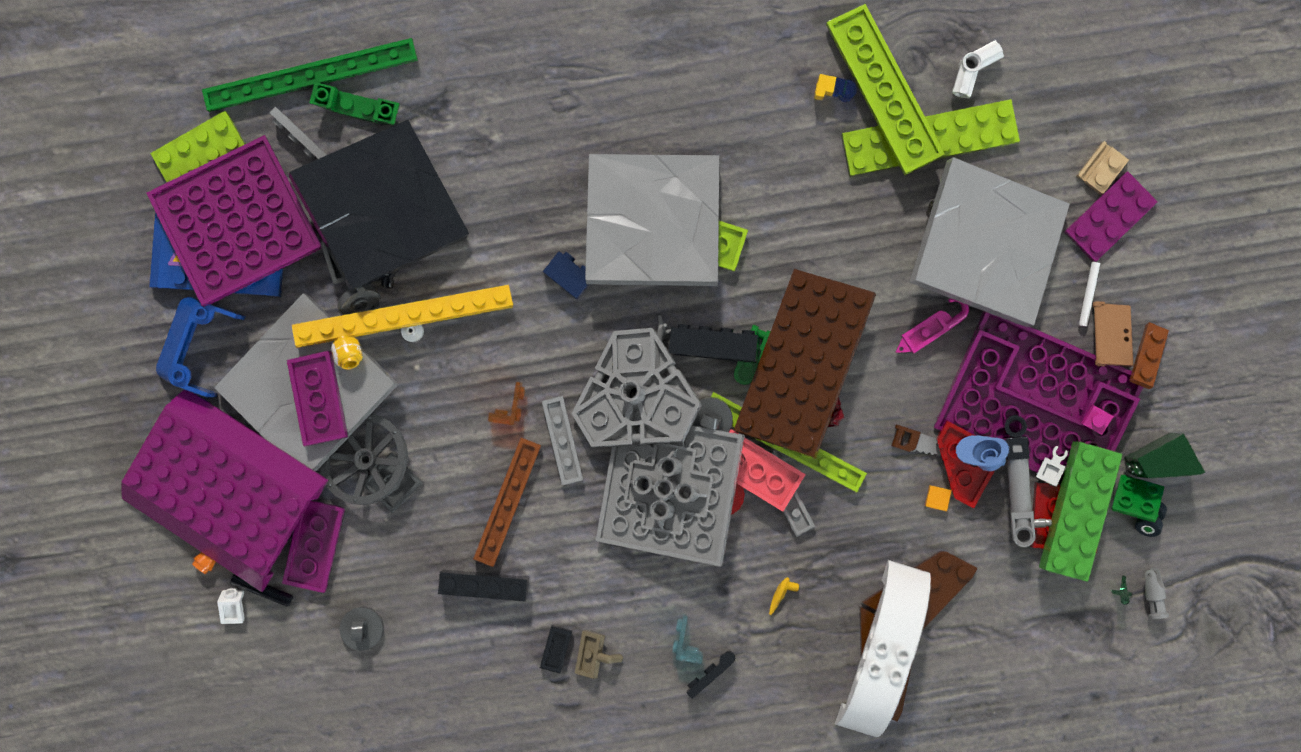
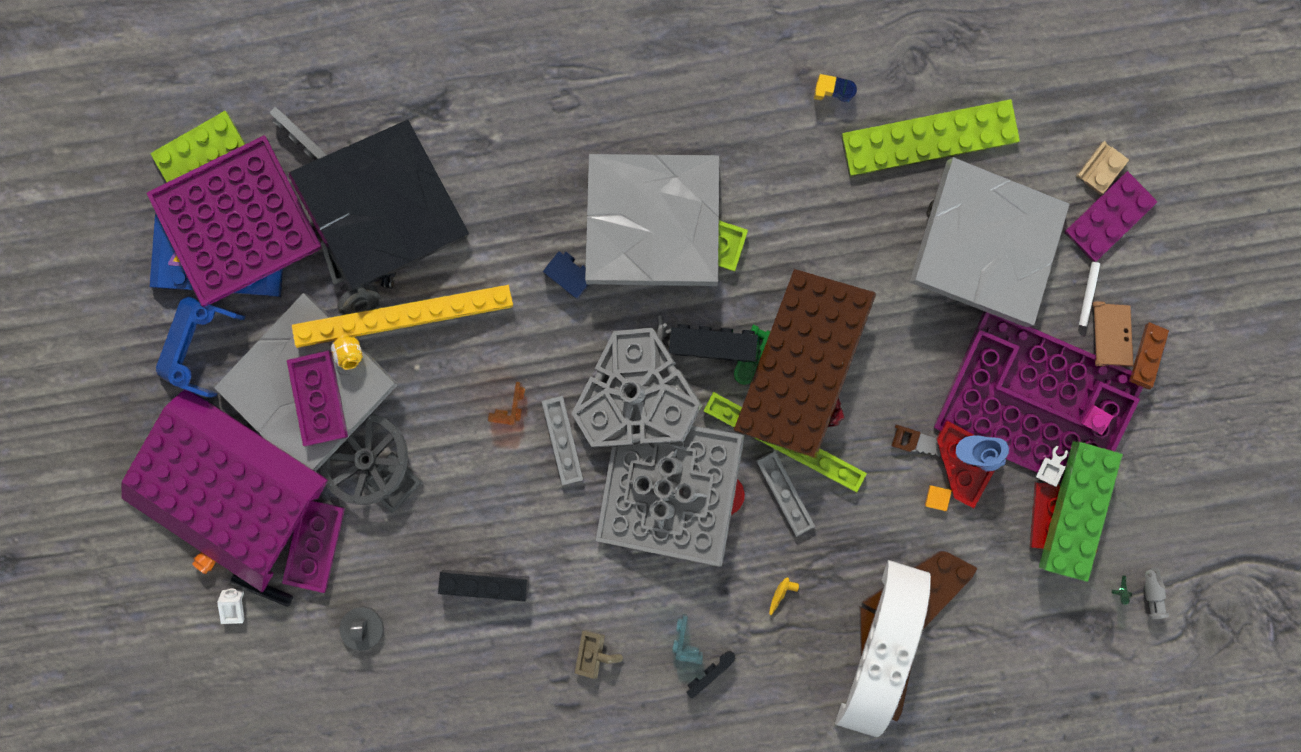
(307, 74): green plate -> none
(355, 106): green slope -> none
(413, 336): white tile -> none
(507, 502): dark orange plate -> none
(555, 649): black plate -> none
(714, 415): dark grey tile -> none
(767, 475): coral plate -> none
(885, 89): lime plate -> none
(930, 329): dark pink plate -> none
(982, 57): white piece -> none
(1019, 484): light grey piece -> none
(1142, 501): green plate -> none
(1165, 457): dark green slope -> none

